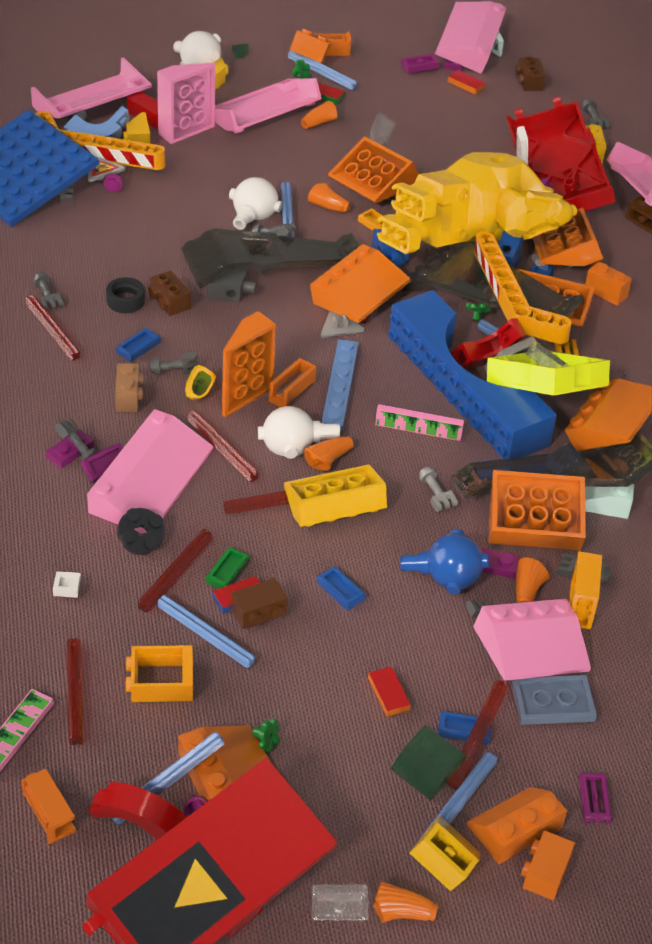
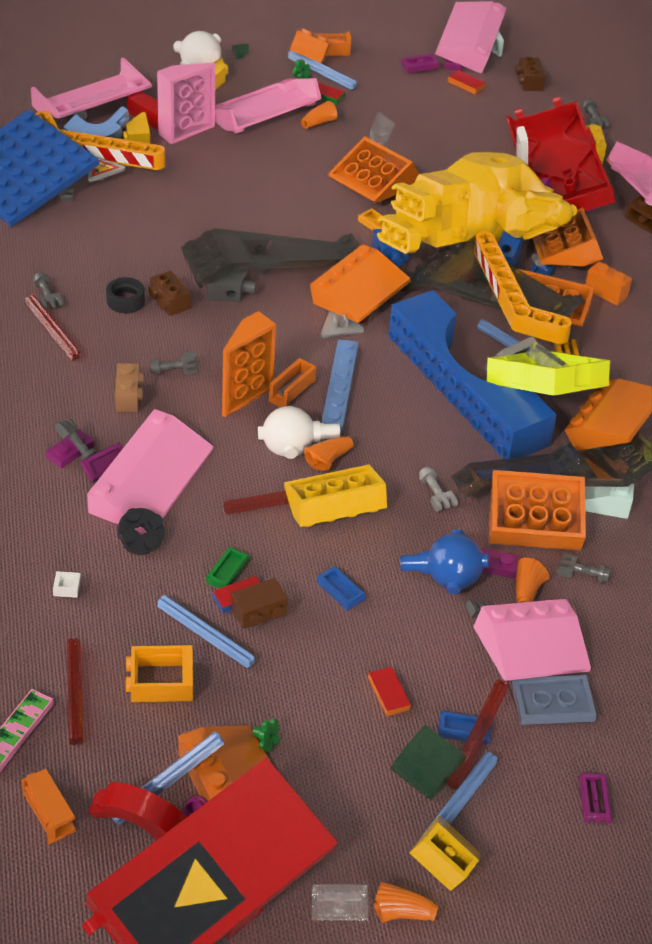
(113, 182): magenta plate -> none
(138, 344): blue tile -> none
(174, 570): clear red axle -> none
(199, 382): rock -> none
(223, 446): clear red axle -> none
(254, 200): white piece -> none
(282, 230): dark grey hinge -> none
(287, 206): medium blue axle -> none
(325, 197): orange piece -> none
(419, 422): tile -> none
(476, 353): red arch -> none
(477, 310): green plant -> none
(517, 822): orange slope -> none
(548, 864): orange brick -> none
(585, 587): light orange window -> none

